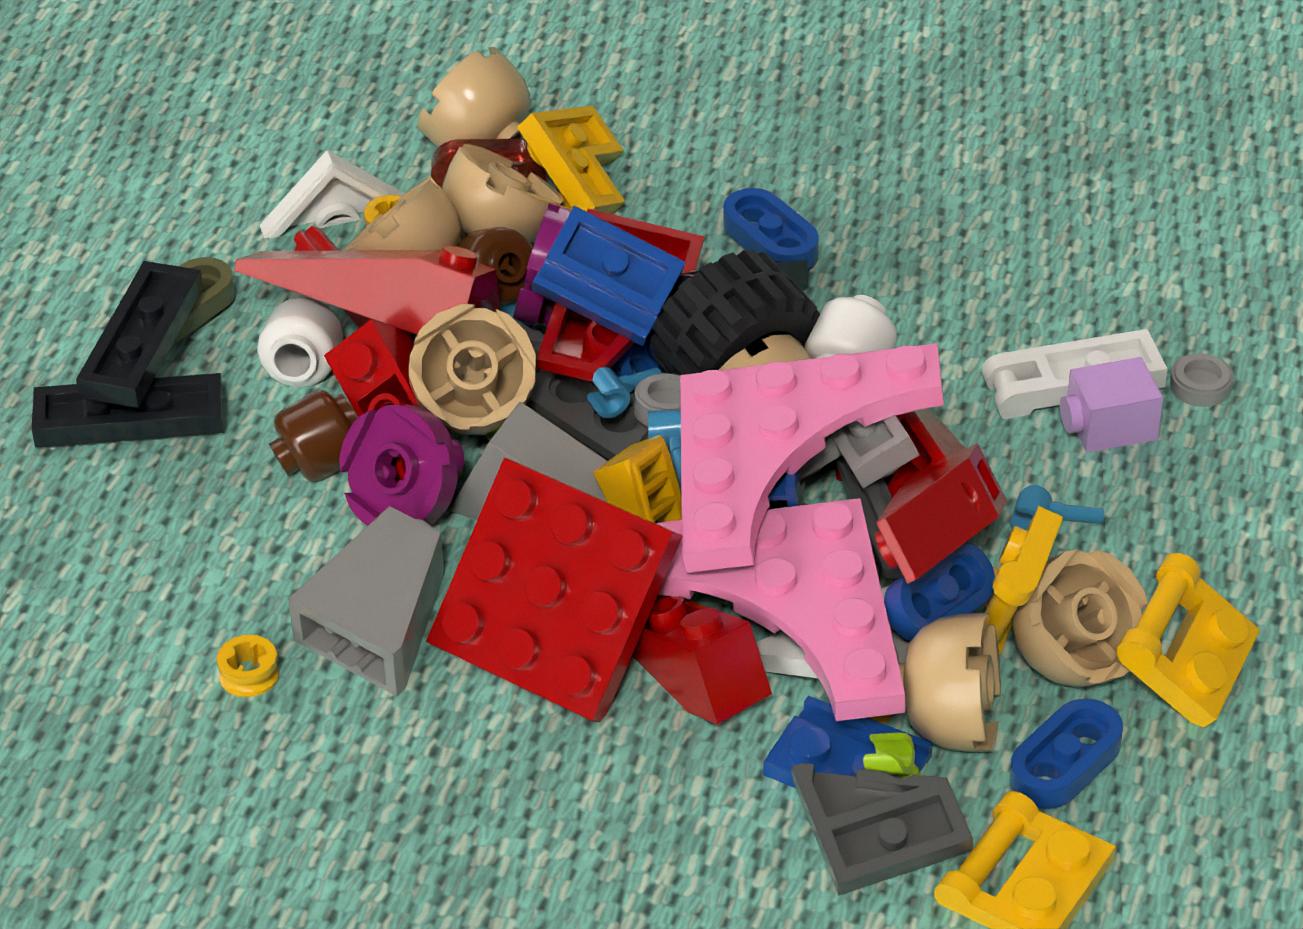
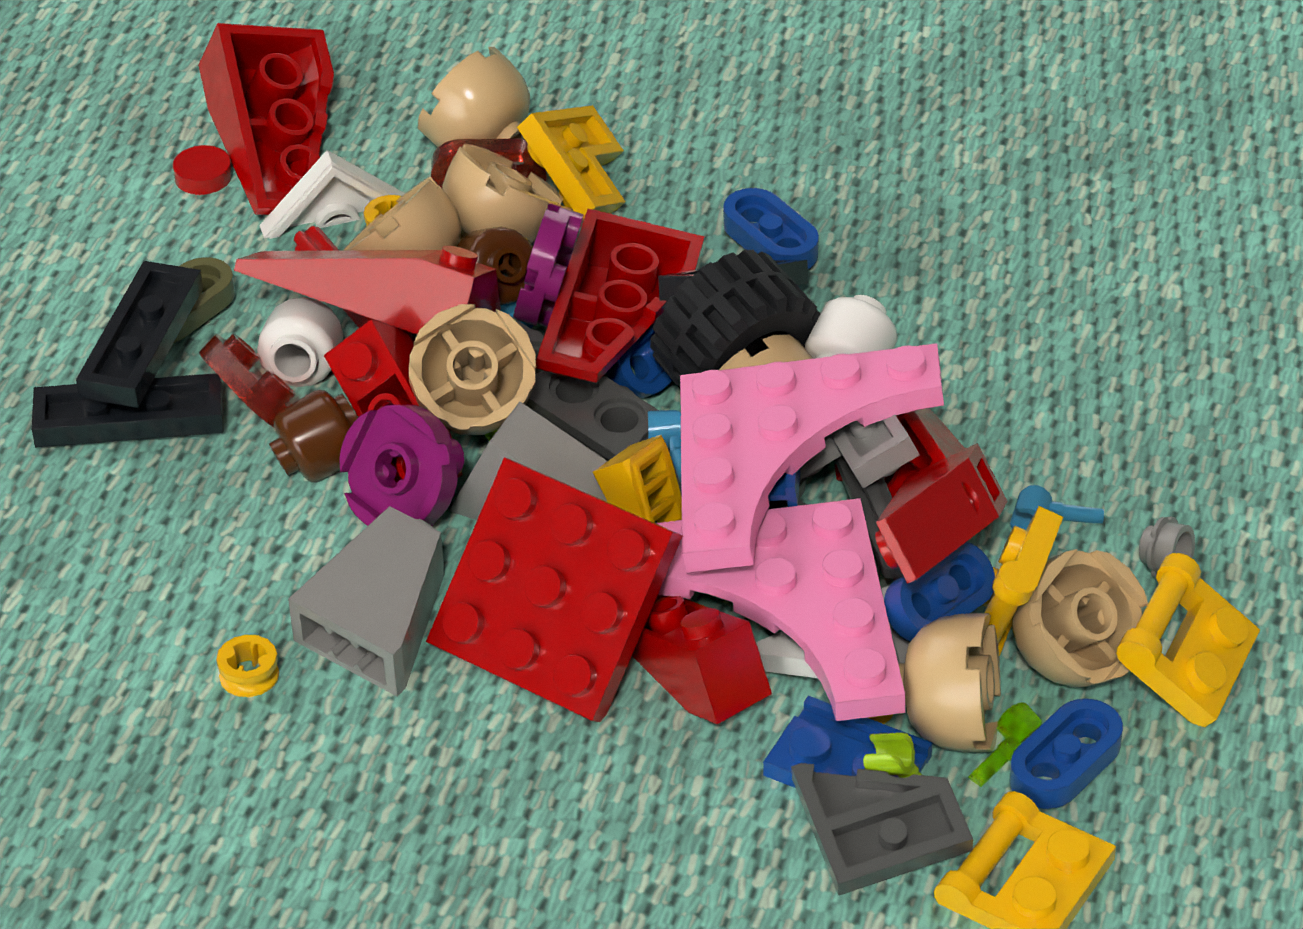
(202, 169): none -> red tile
(235, 365): none -> clear red plate
(268, 104): none -> red wedge
(608, 275): blue plate -> none
(614, 390): dark azure hand -> none
(656, 394): light grey tile -> none
(1015, 726): none -> clear neon green hand
(1041, 374): white plate -> none
(1112, 405): lavender brick -> none
(1163, 539): none -> light grey plate
(1201, 380): light grey tile -> none

